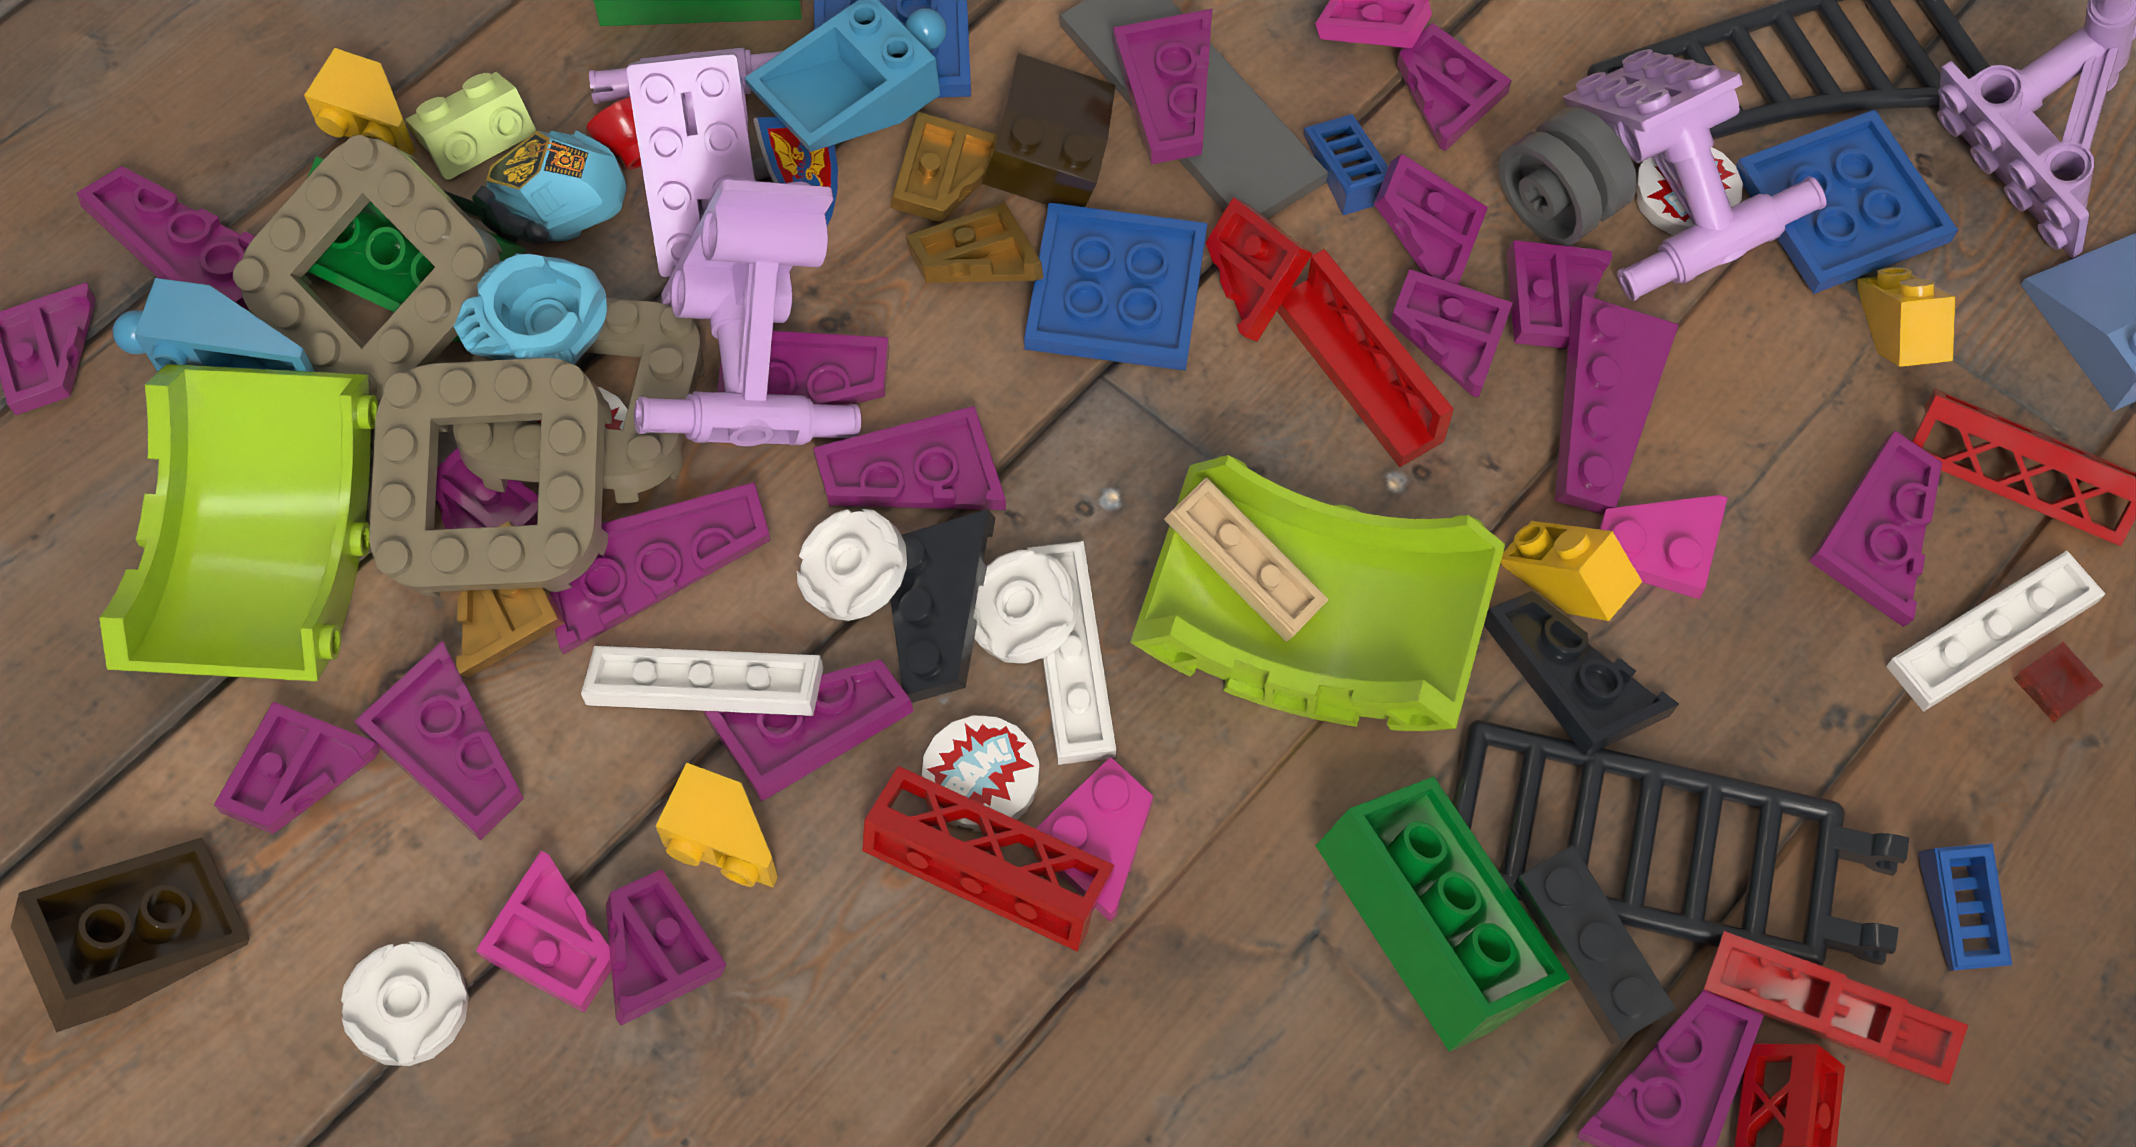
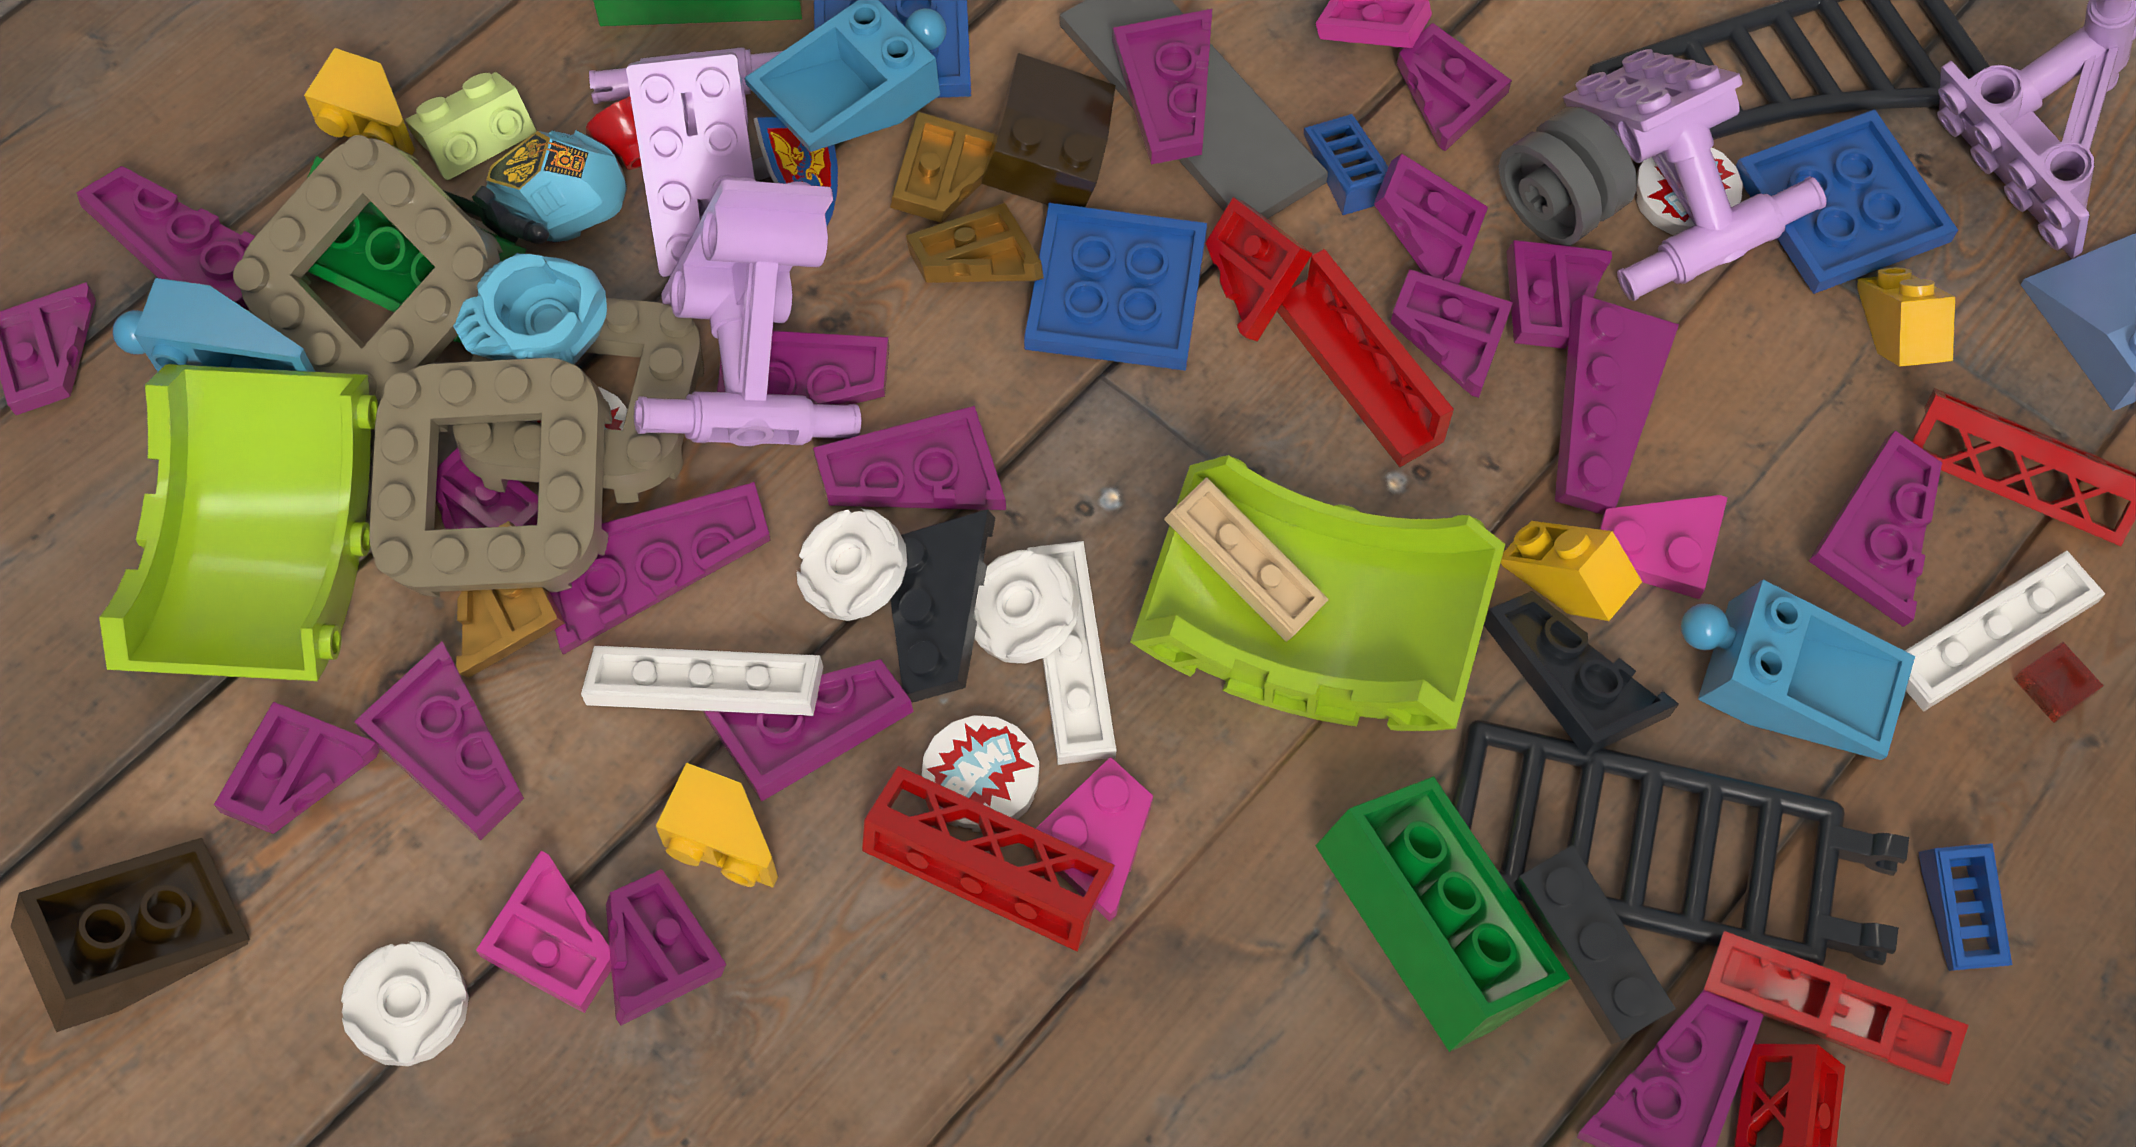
(1800, 670): none -> dark azure slope

